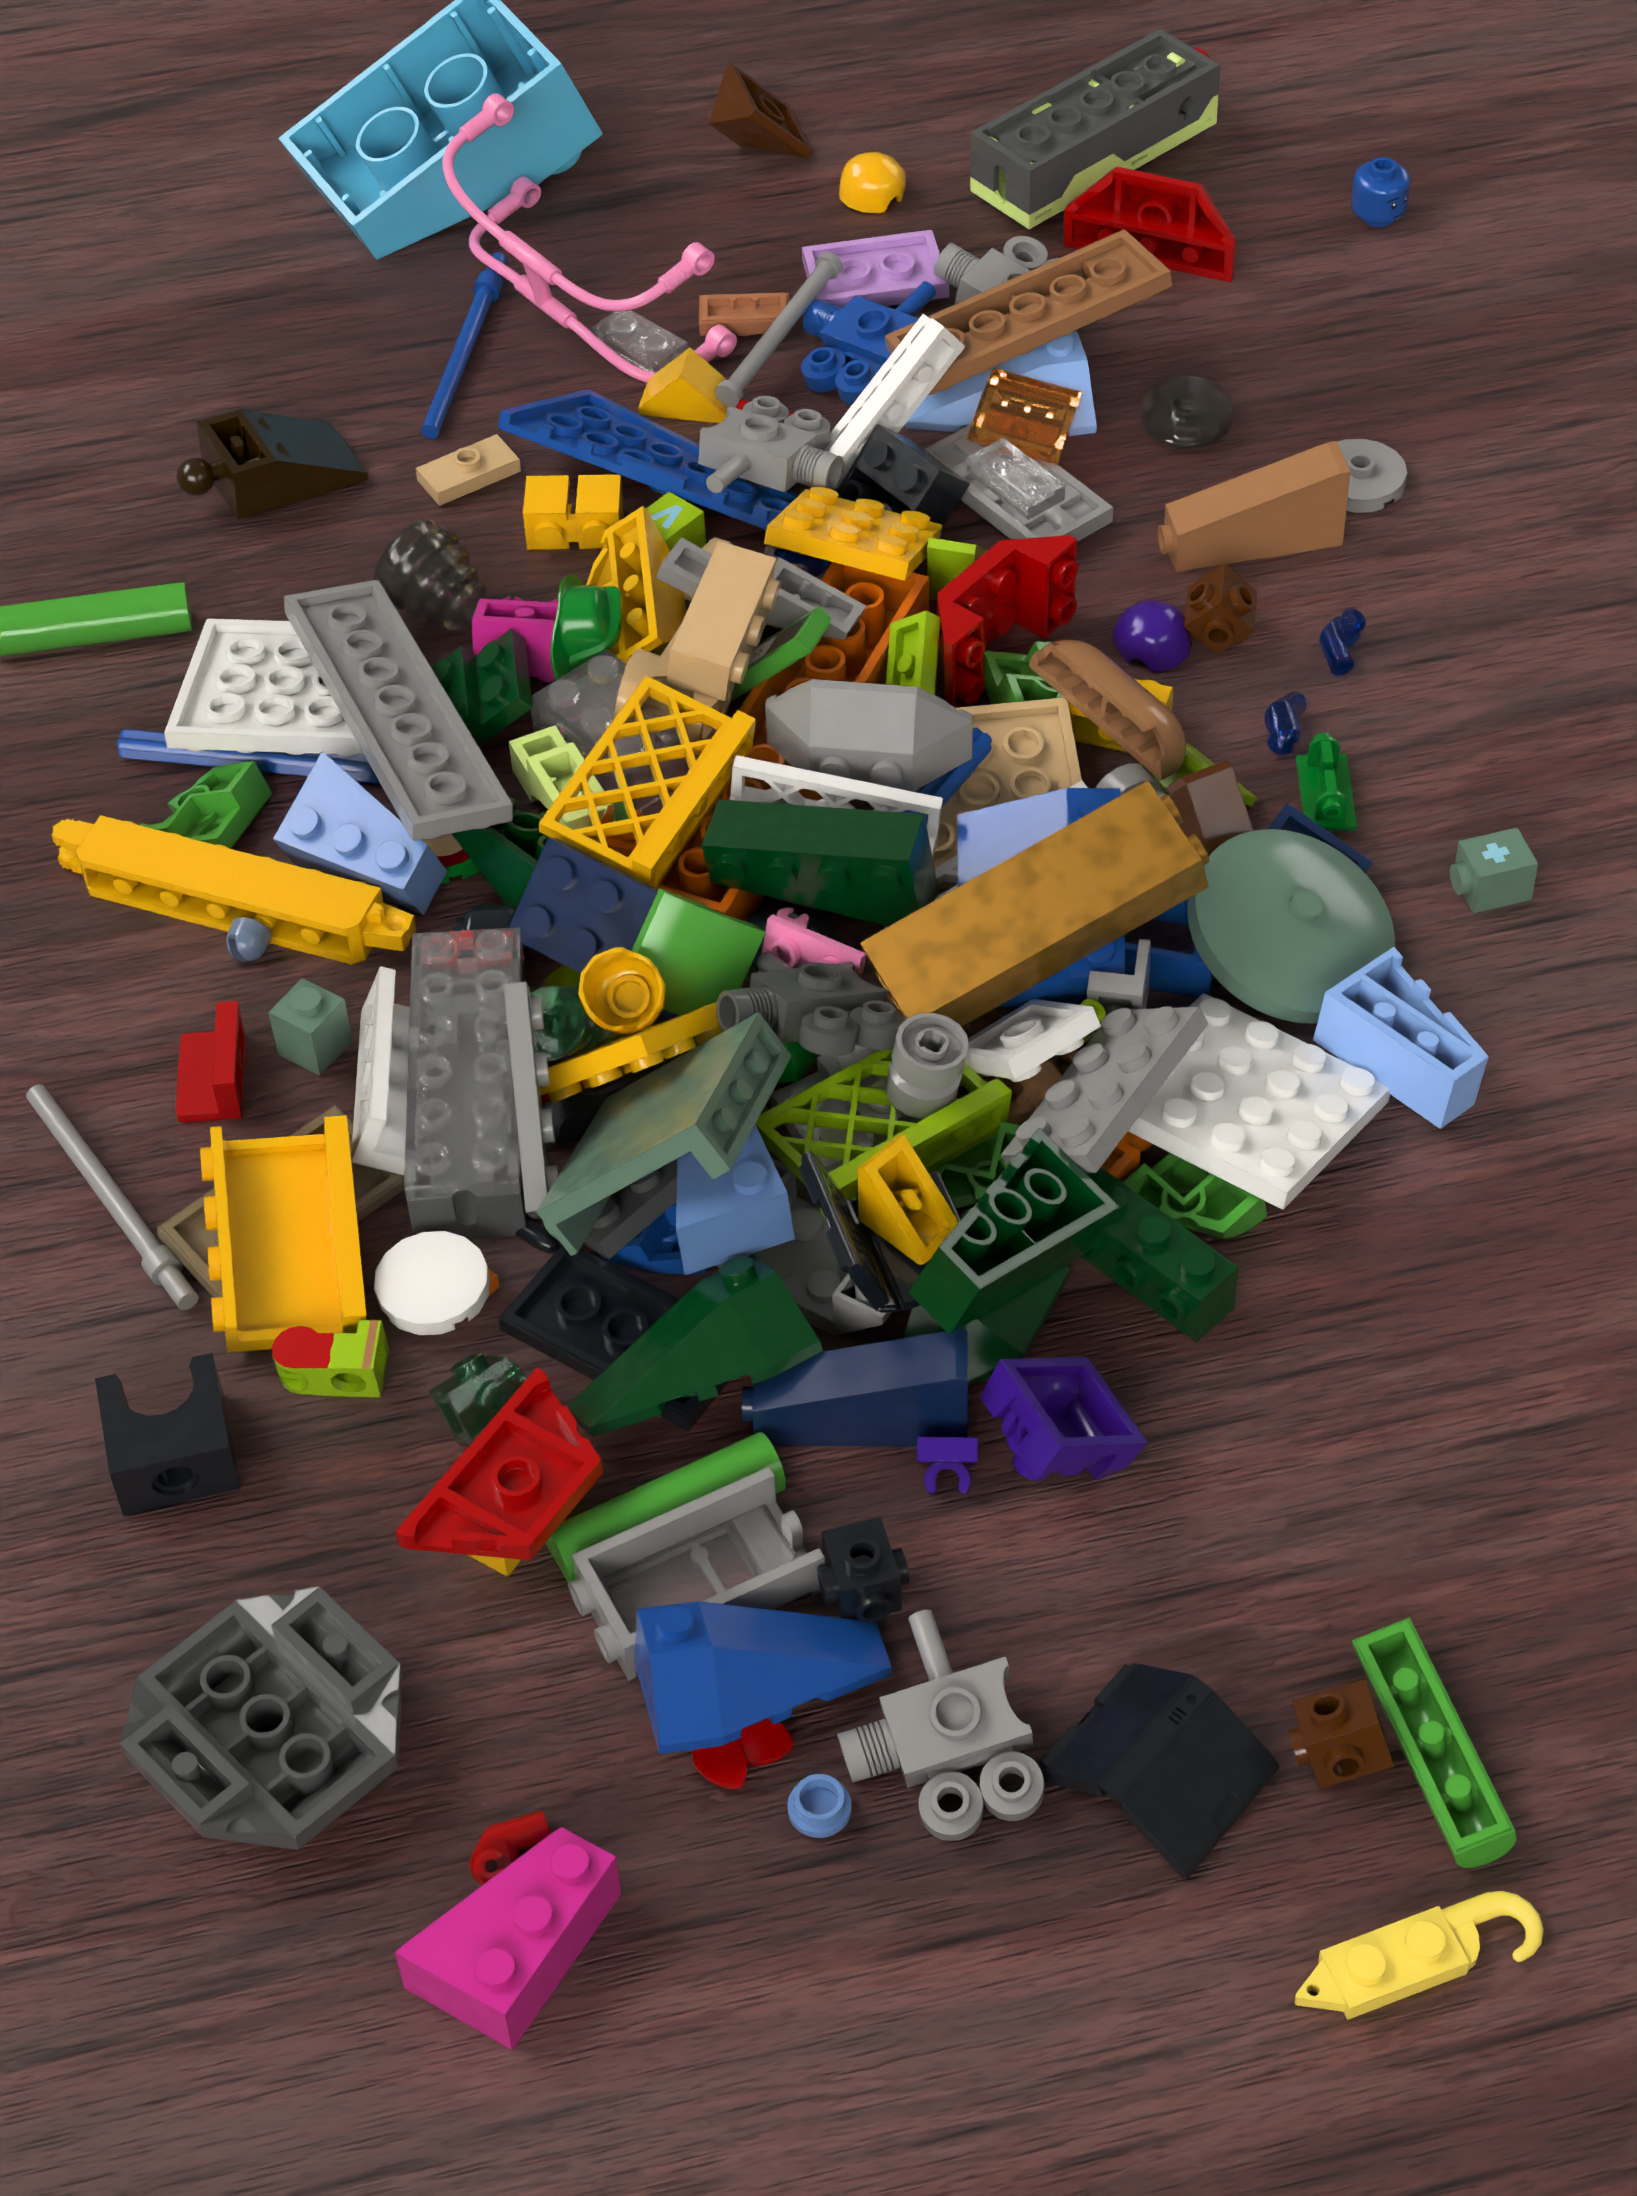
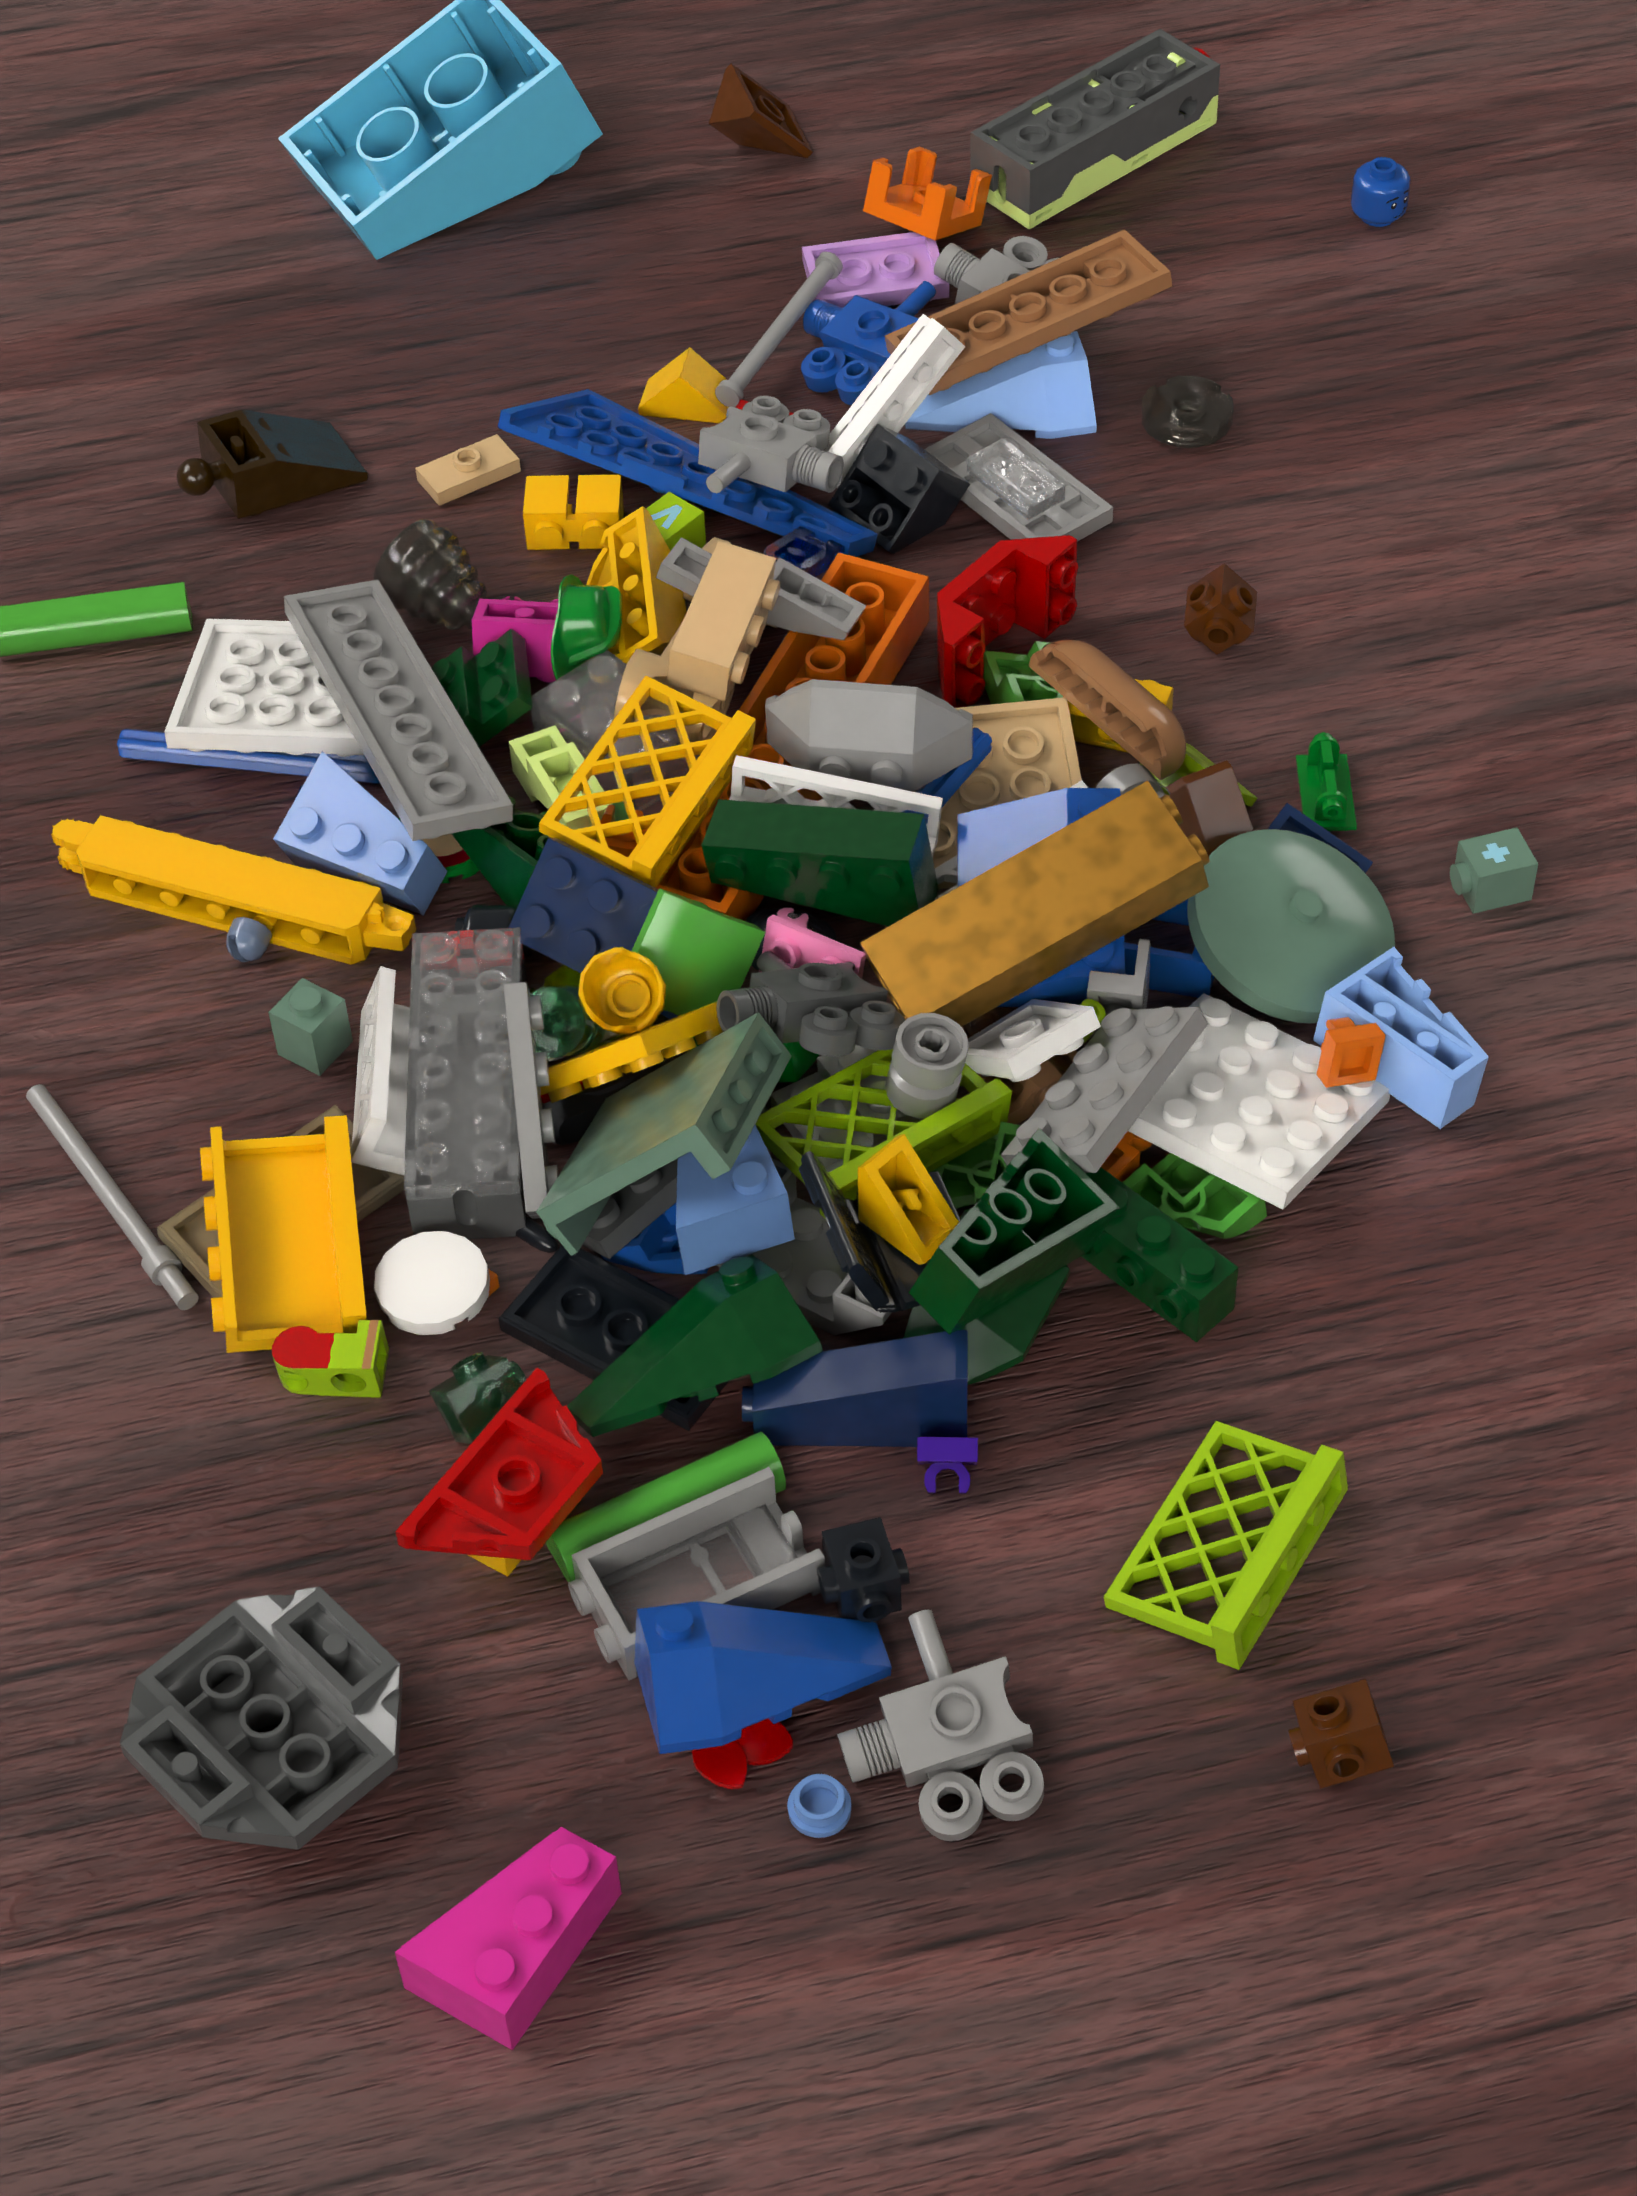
(171, 1454): black piece -> none
(213, 1069): red panel -> none
(218, 805): bright green slope -> none
(486, 291): blue bar -> none
(503, 1842): red arm -> none
(541, 272): bright pink bar -> none
(639, 340): clear plate -> none
(740, 313): nougat plate -> none
(783, 649): bright green tile -> none
(853, 533): yellow plate -> none
(871, 182): yellow hair -> none
(914, 651): lime panel -> none
(925, 205): none -> orange panel
(947, 561): lime slope -> none
(1027, 414): clear orange slope -> none
(1061, 1418): dark purple brick -> none
(1153, 634): dark purple hair -> none
(1162, 213): red wedge -> none
(1168, 1757): black piece -> none
(1261, 514): medium nougat slope -> none
(1268, 1569): none -> lime fence
(1283, 722): clear blue arm -> none
(1339, 638): clear blue arm -> none
(1350, 1052): none -> orange tile
(1375, 475): light grey plate -> none
(1412, 1954): light yellow plate -> none
(1435, 1744): bright green brick -> none

